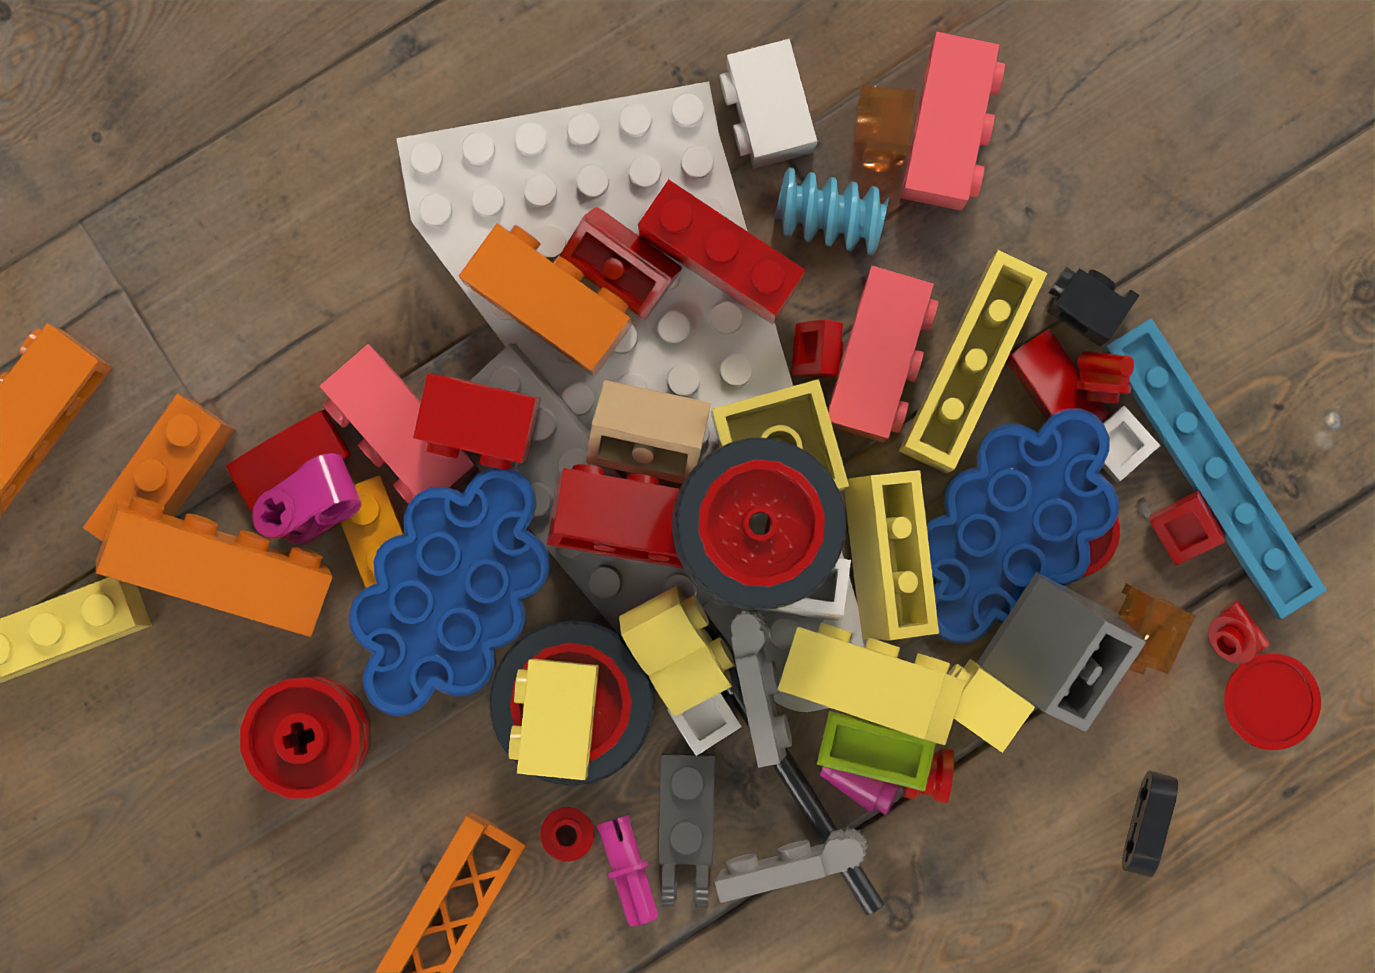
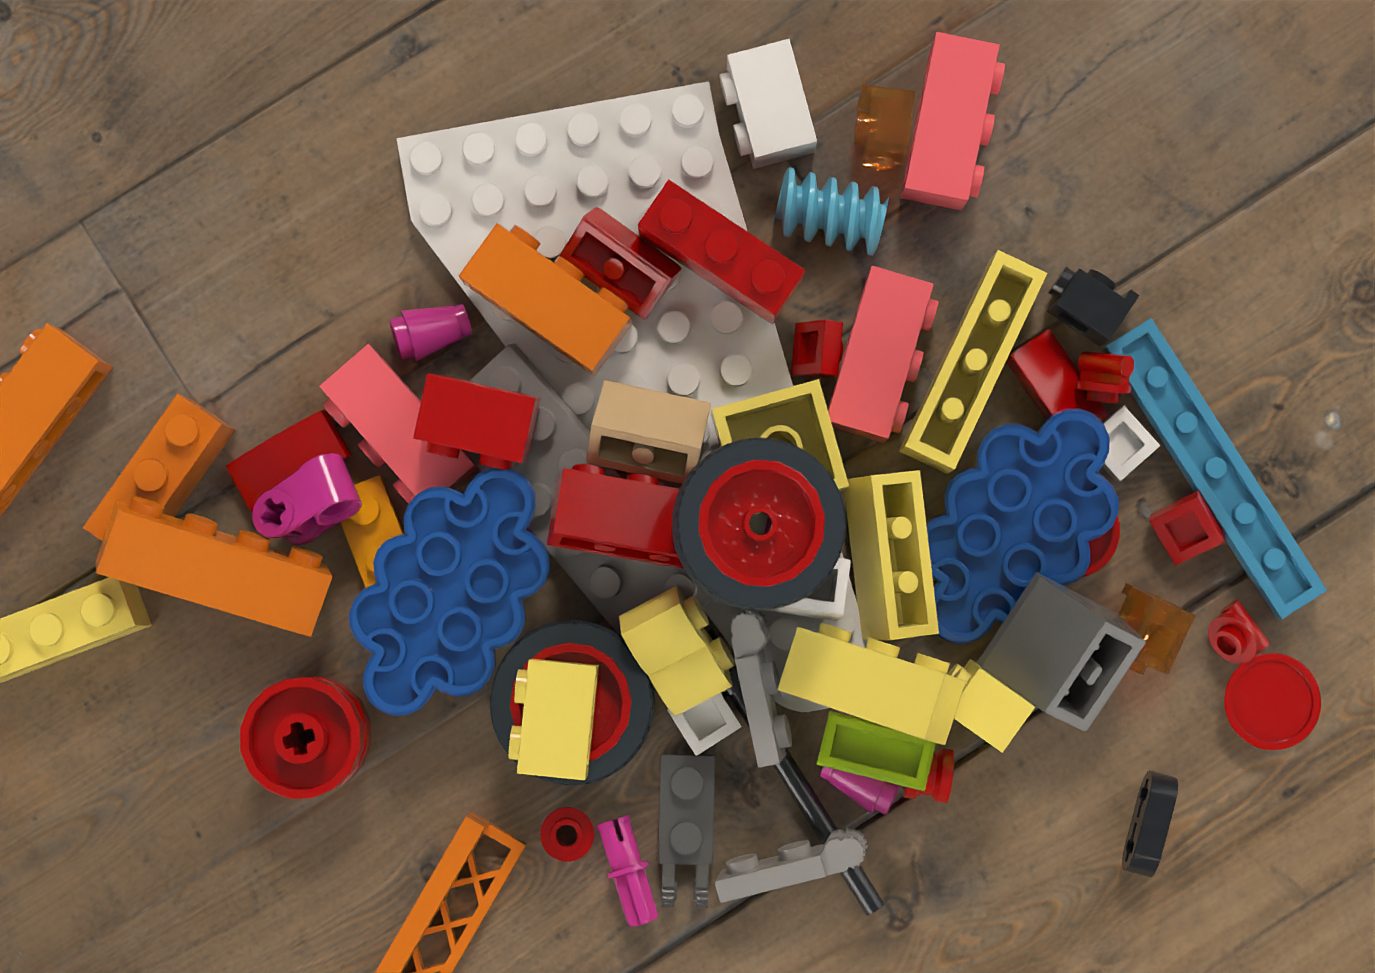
(428, 330): none -> dark pink cone

